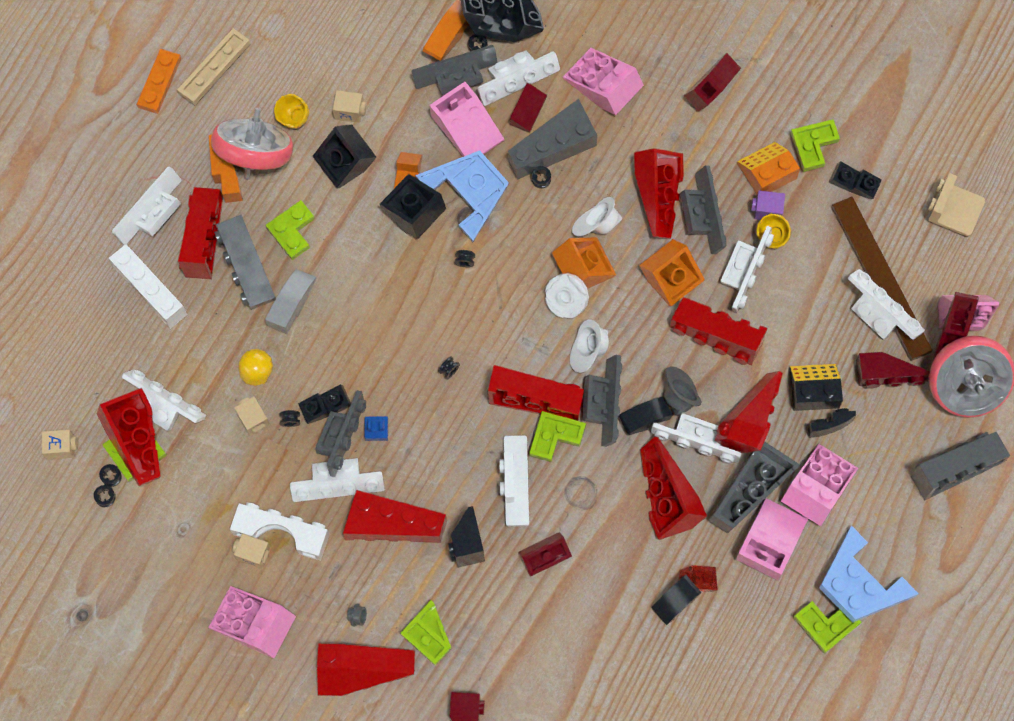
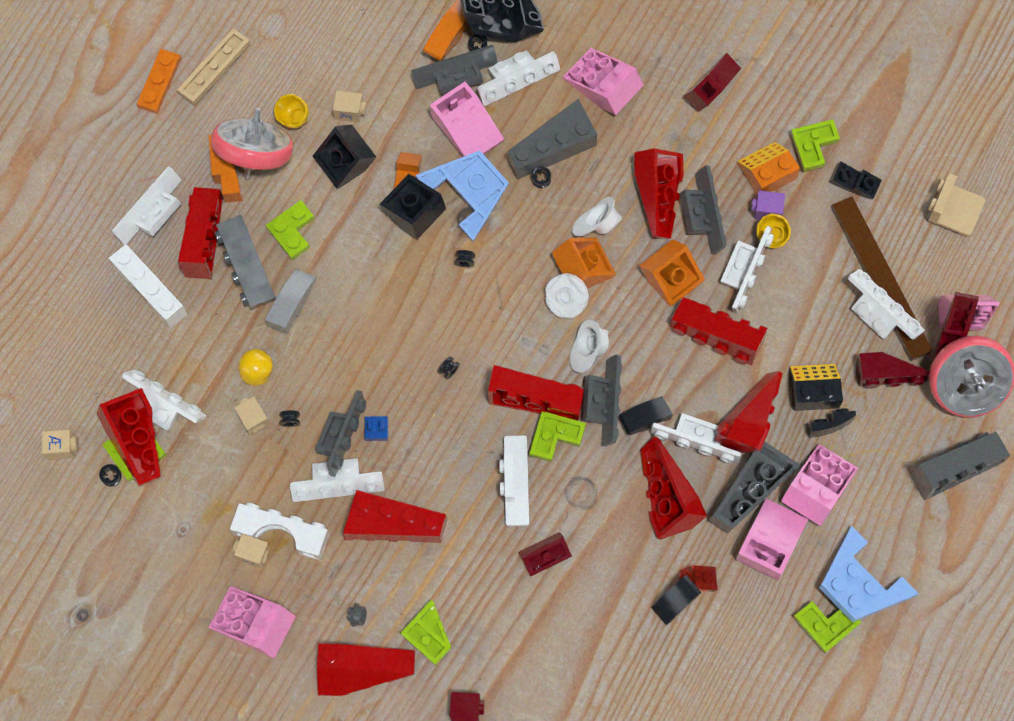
(106, 503): black bush -> none
(320, 405): black slope -> none
(466, 541): black slope -> none
(527, 108): dark red slope -> none
(681, 391): dark grey piece -> none

